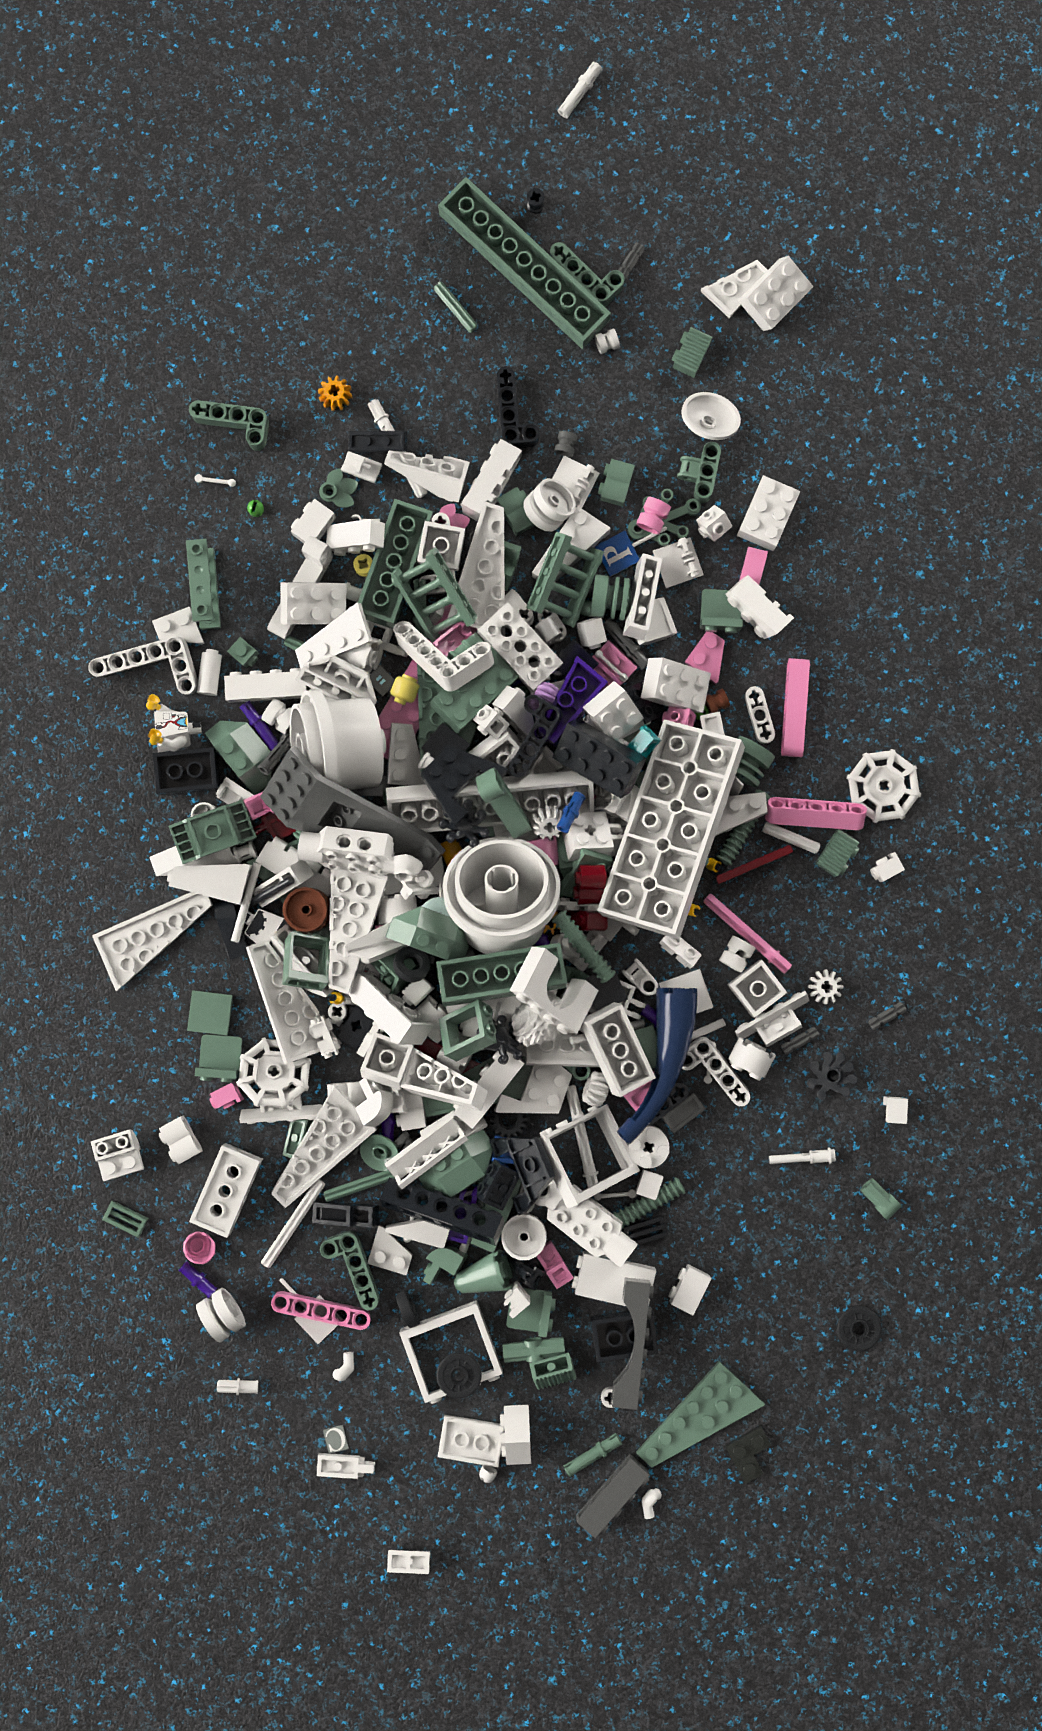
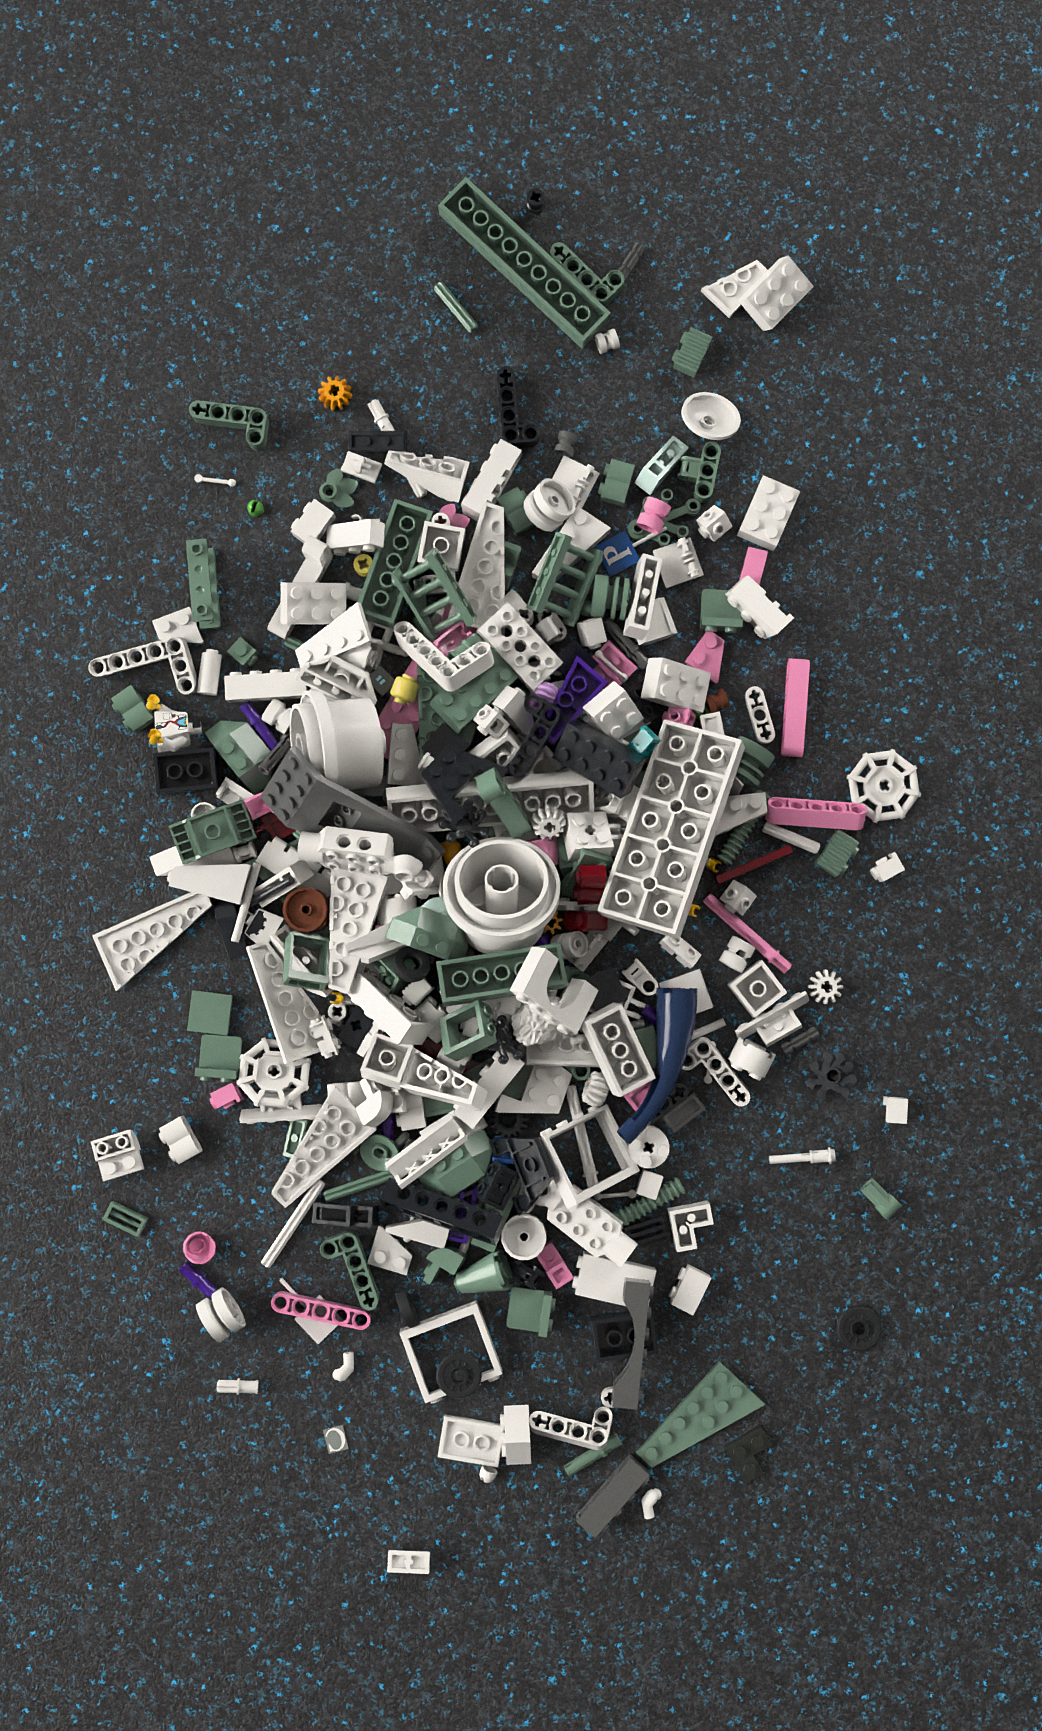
(133, 709): none -> sand green brick
(212, 1193): white brick -> none
(343, 1466): white hinge -> none
(519, 1299): white hinge -> none
(533, 1349): sand green piece -> none
(552, 1371): sand green brick -> none
(570, 1425): none -> white beam
(571, 812): blue pin -> none
(583, 946): sand green piece -> none
(585, 83): white pin -> none
(661, 465): none -> light aqua slope
(684, 1220): none -> white brick
(737, 898): none -> white brick
(887, 1016): dark grey axle -> none

